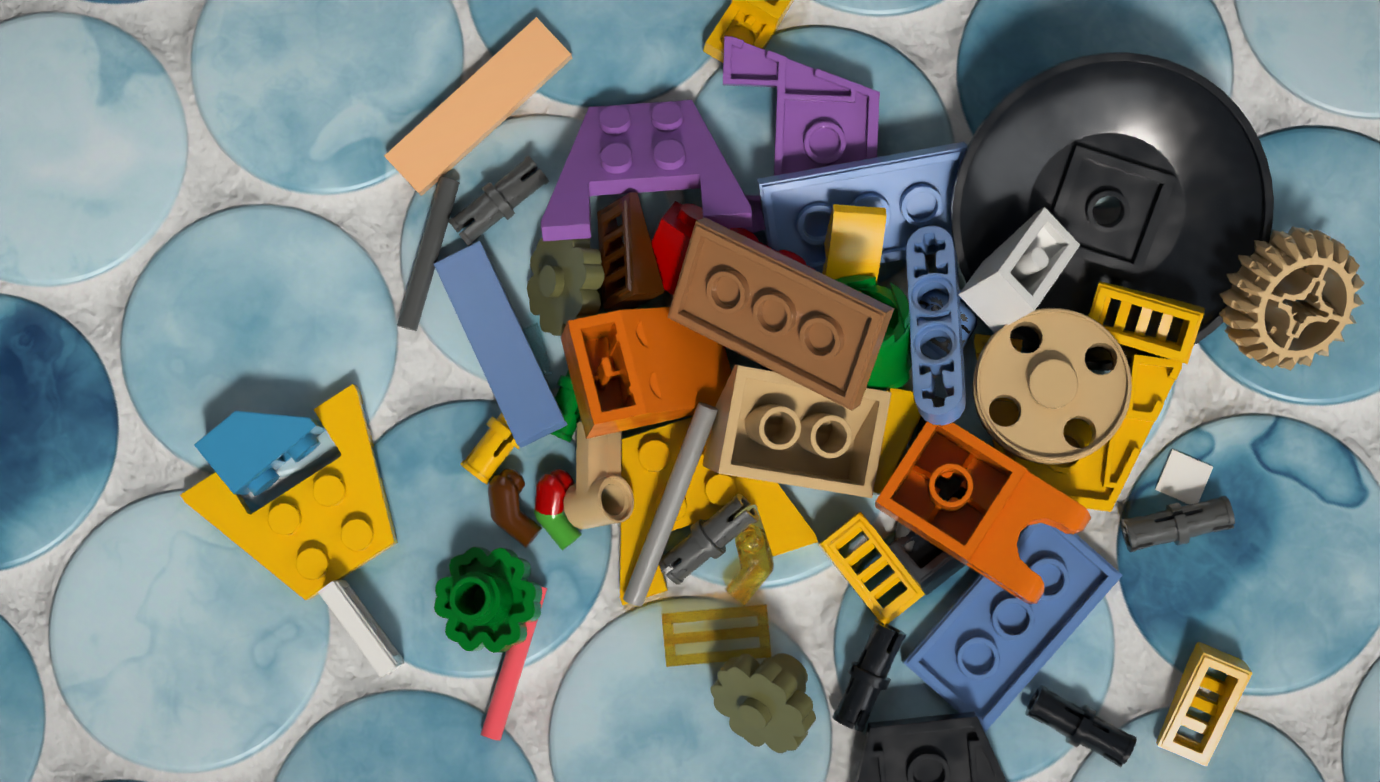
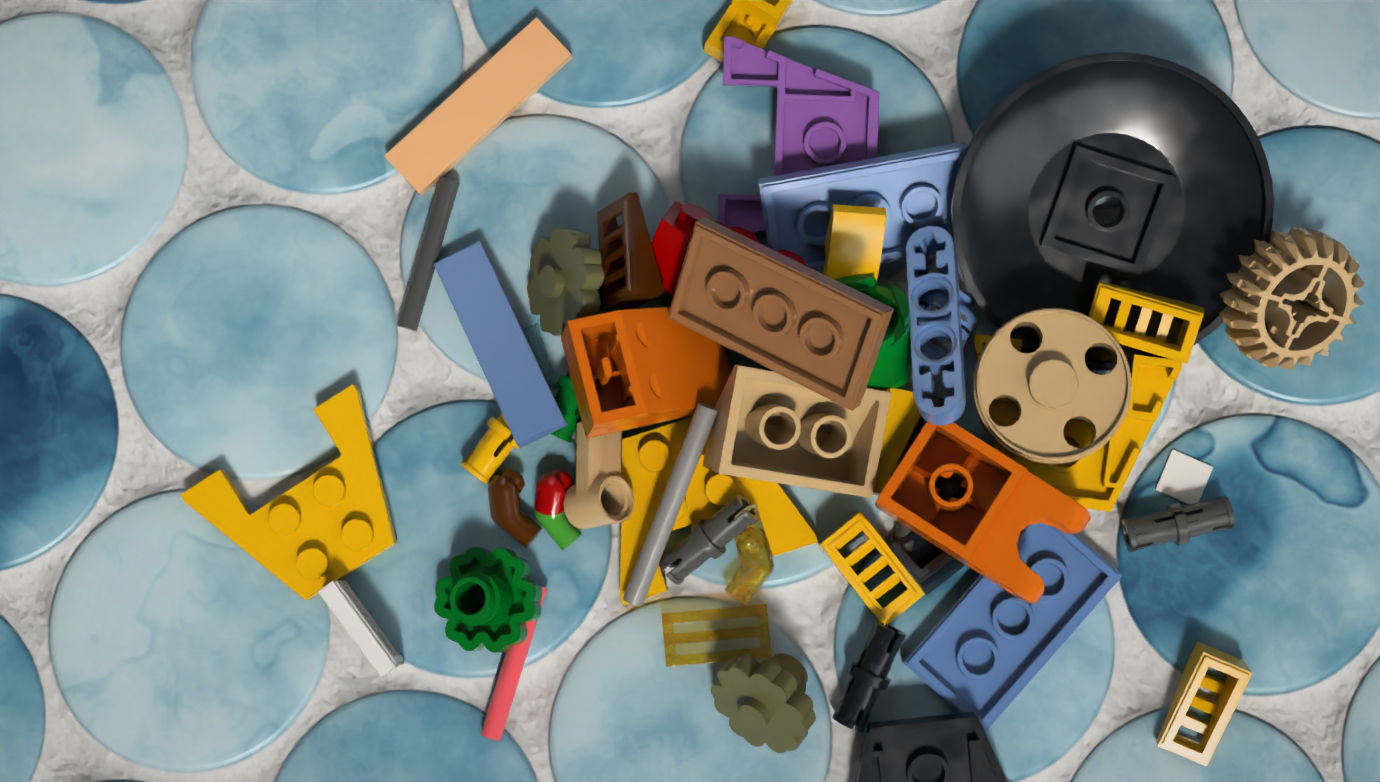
(254, 445): dark azure slope -> none
(498, 200): dark grey pin -> none
(639, 152): medium lavender wing -> none
(1020, 271): white slope -> none
(1081, 726): black pin -> none

